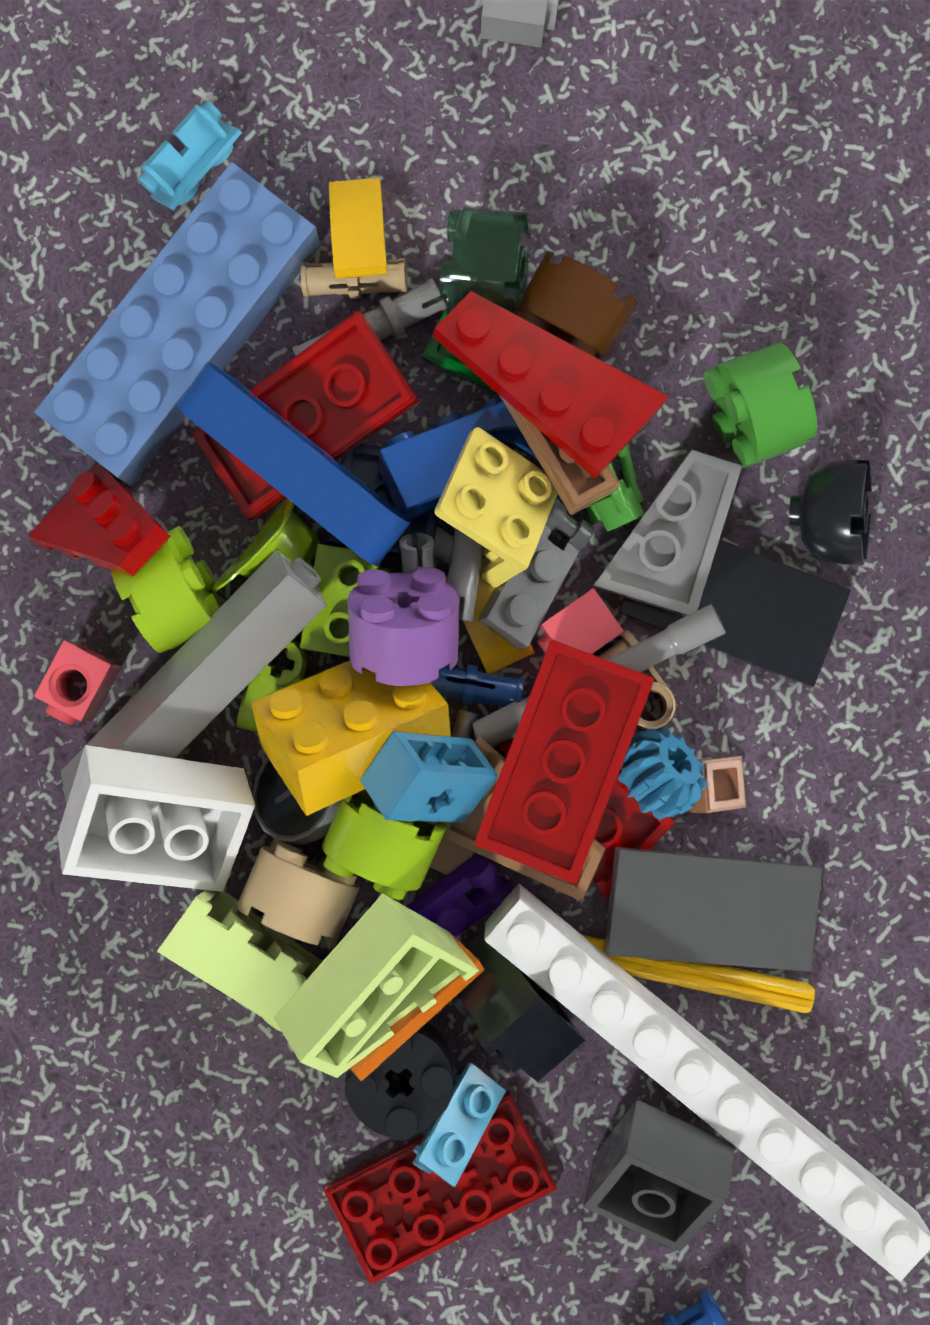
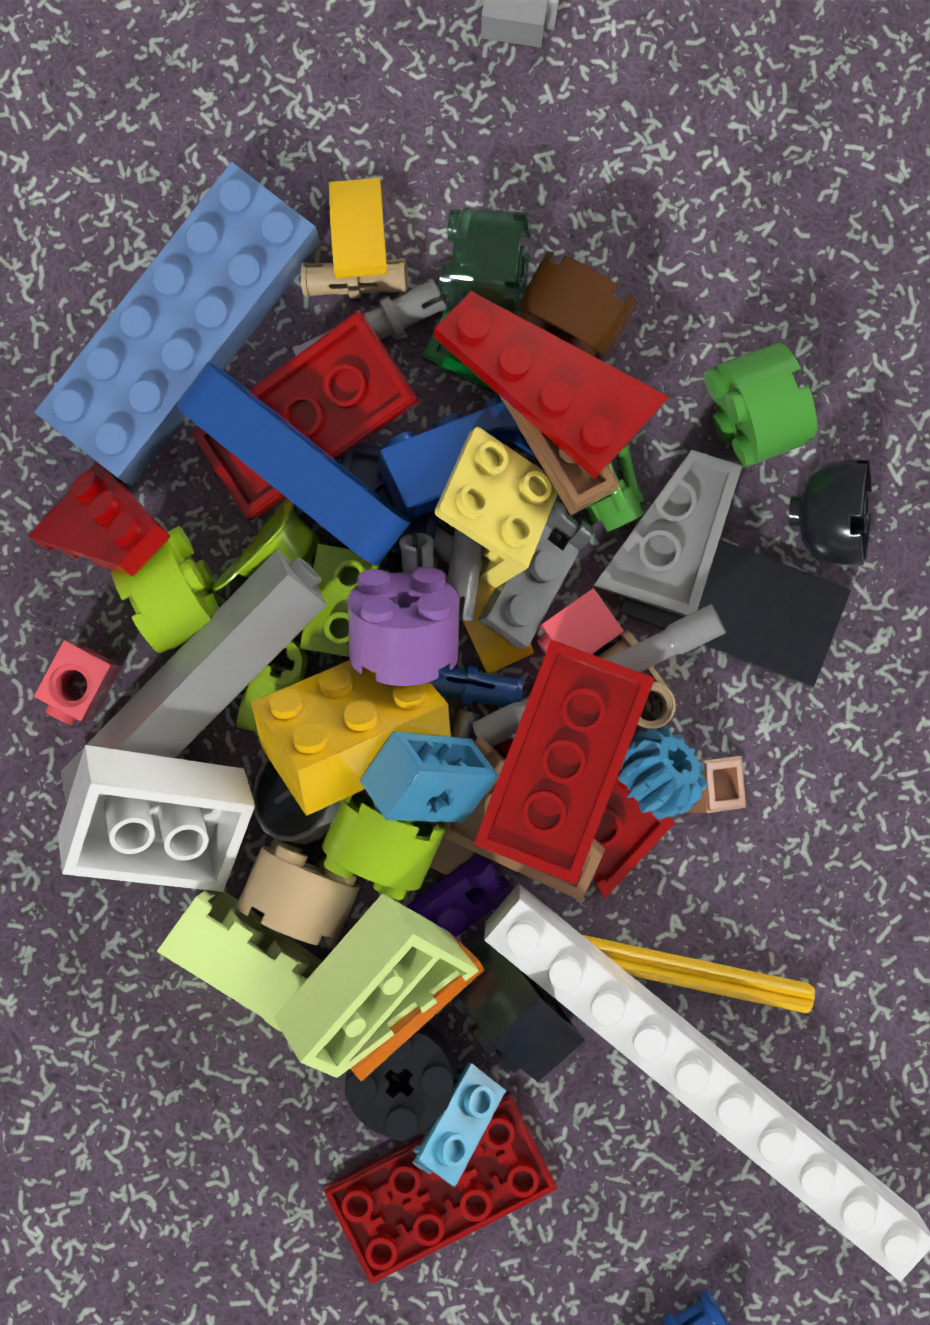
(175, 175): medium azure hinge -> none
(660, 1176): dark grey brick -> none
(712, 909): dark grey tile -> none

